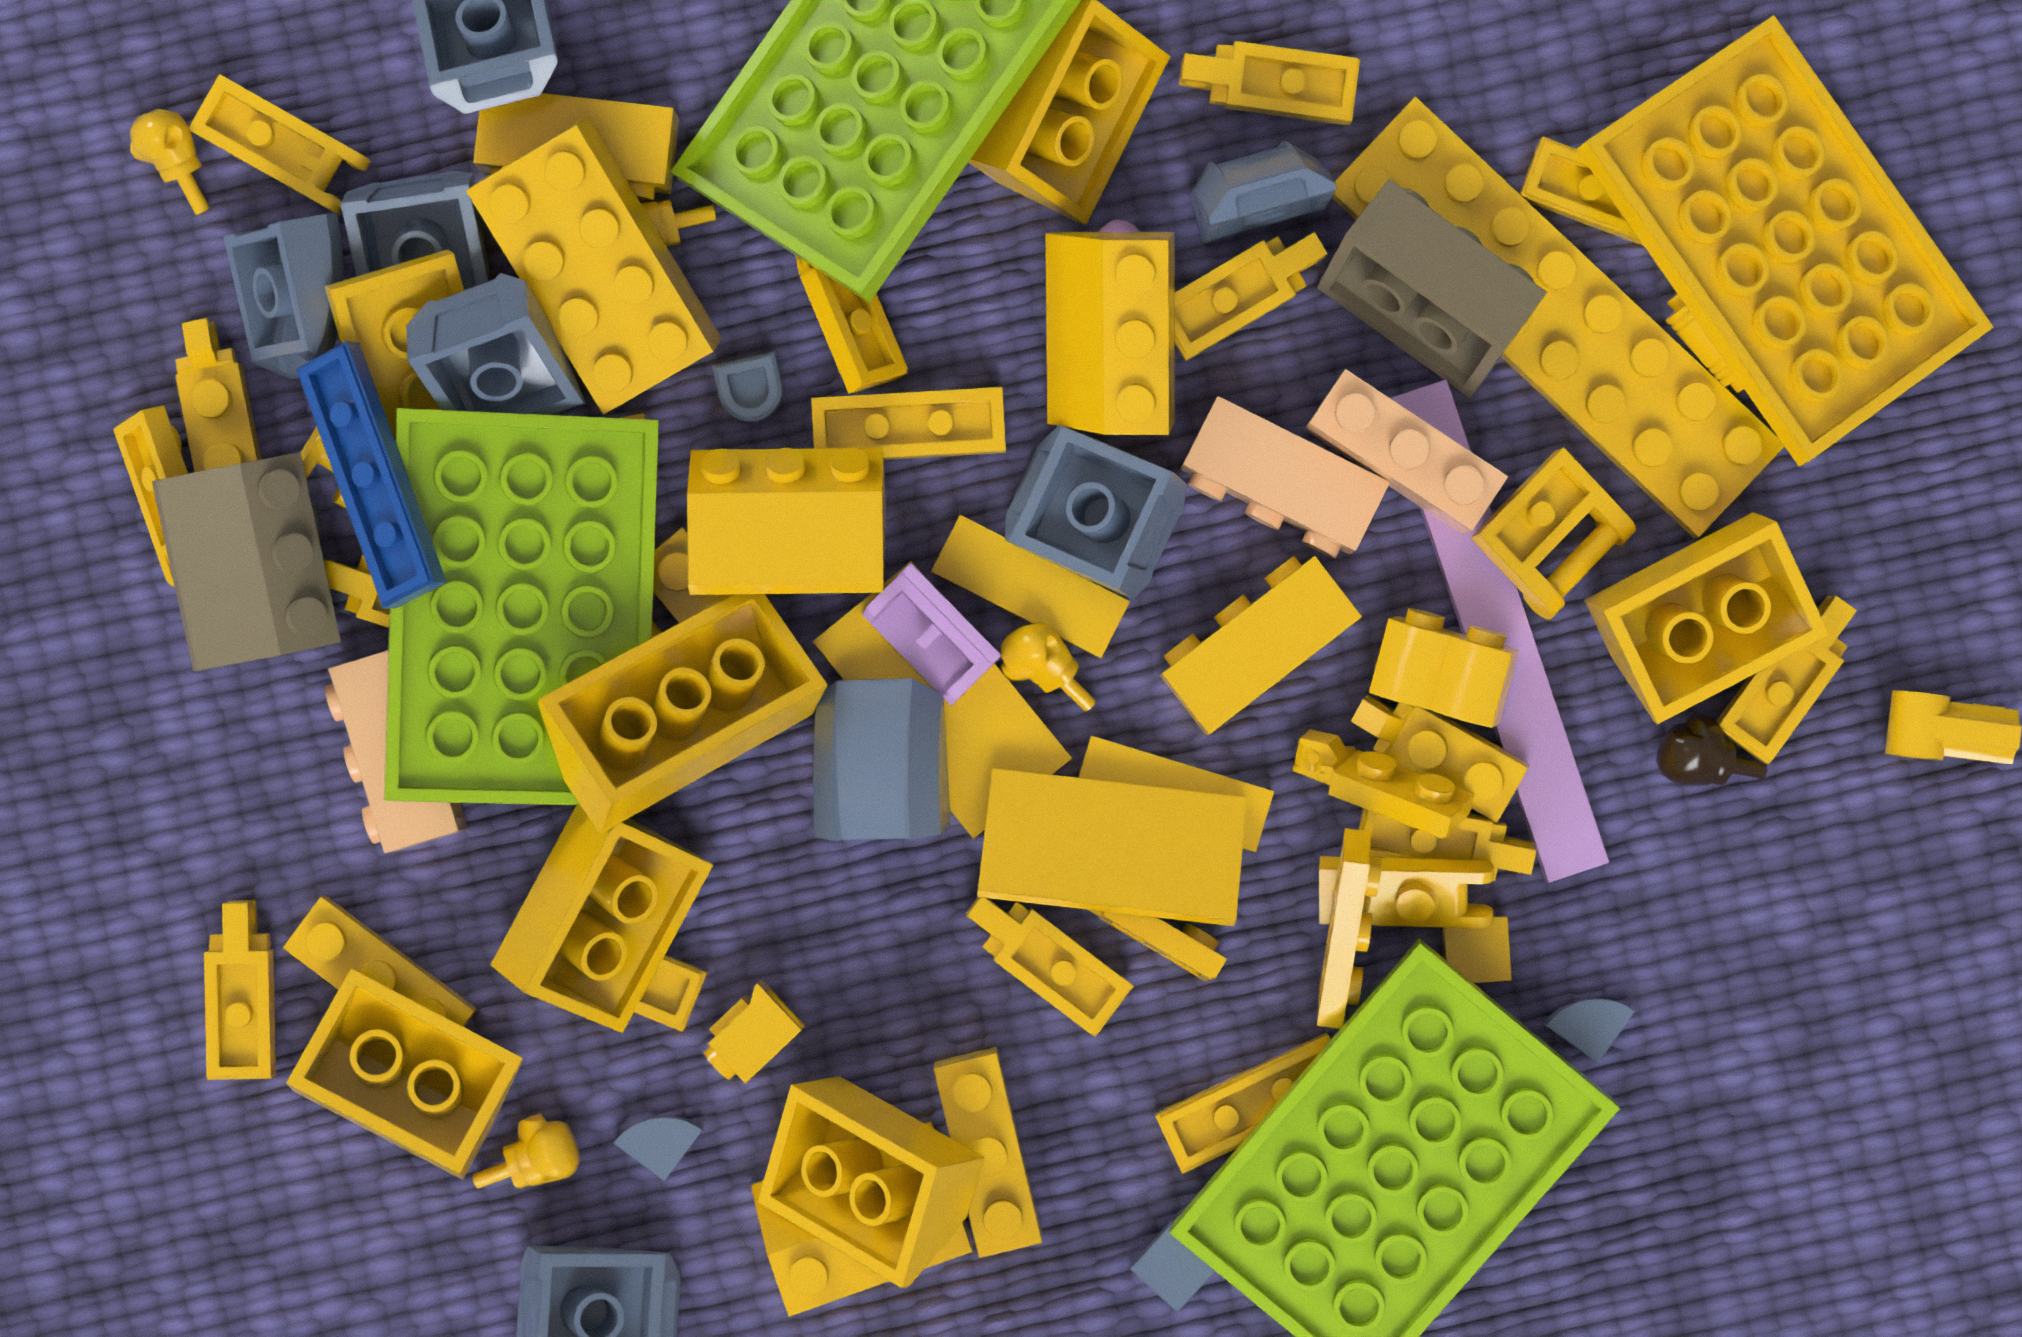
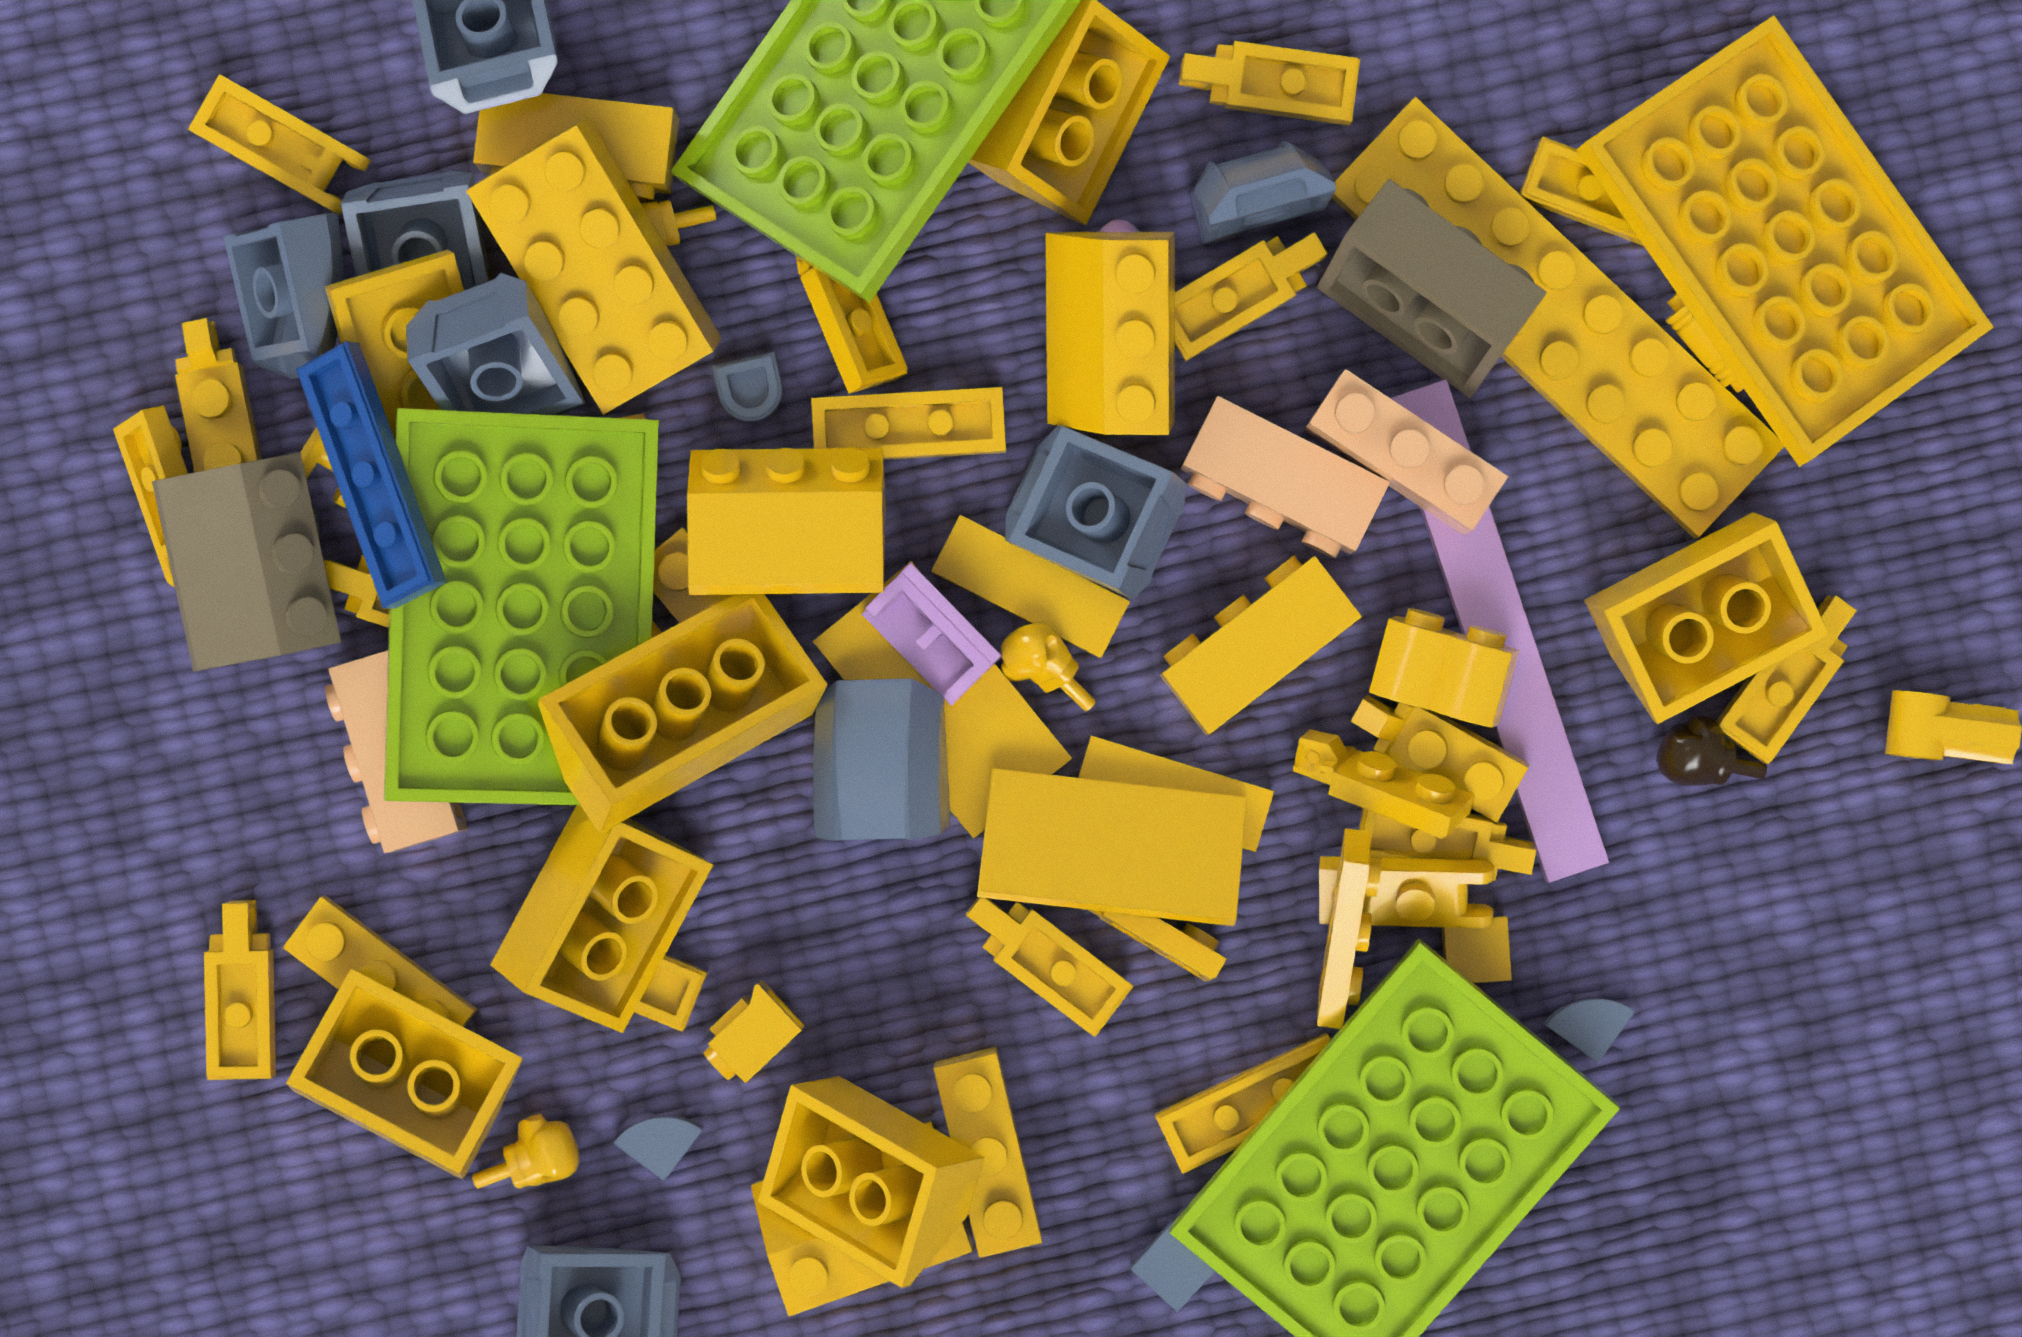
(167, 142): yellow piece -> none
(1538, 520): yellow plate -> none

